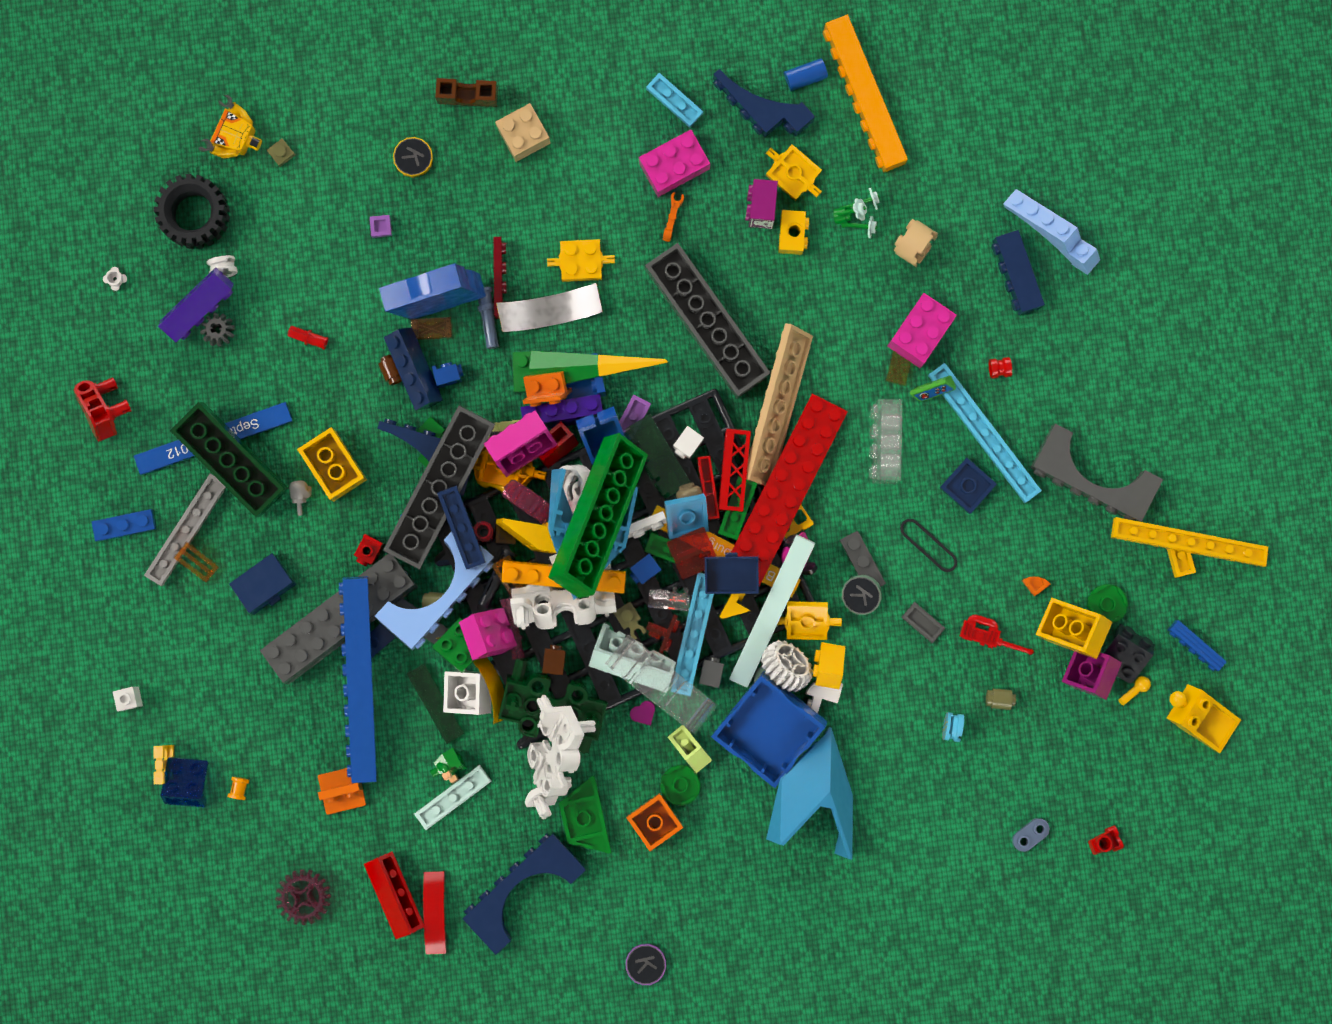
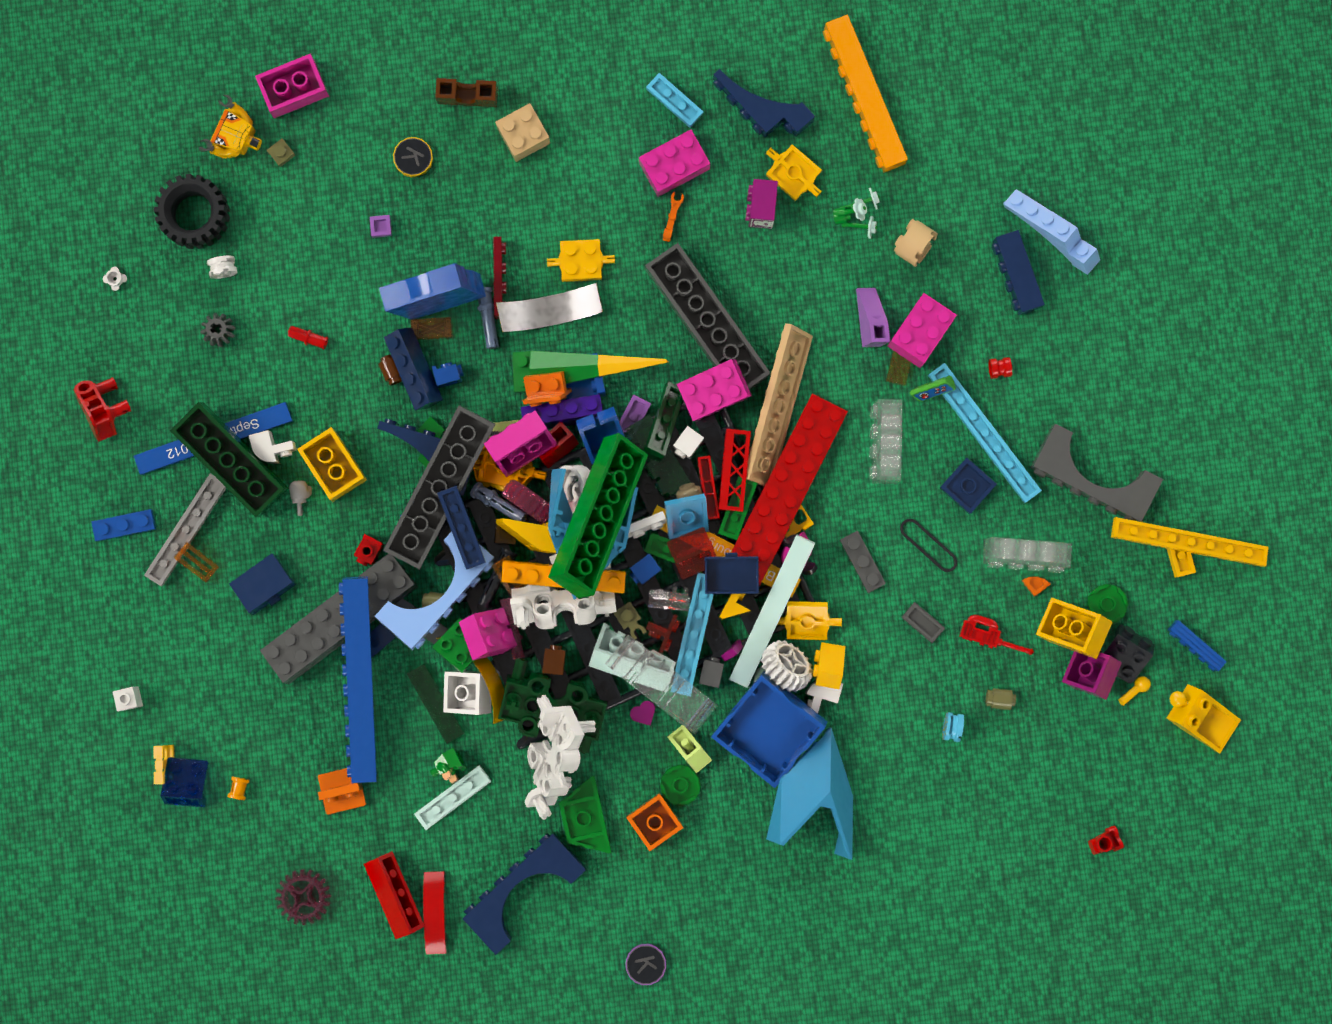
(196, 305): dark purple brick -> none
(265, 448): none -> white brick
(292, 86): none -> dark pink brick
(484, 525): dark red brick -> none
(491, 497): none -> sand blue pin
(664, 420): none -> dark green plate
(714, 389): none -> dark pink brick
(733, 651): none -> magenta tile
(788, 243): yellow brick -> none
(806, 74): blue brick -> none
(861, 594): black tile -> none
(872, 318): none -> medium lavender slope
(1027, 553): none -> clear brick
(1031, 835): sand blue plate -> none

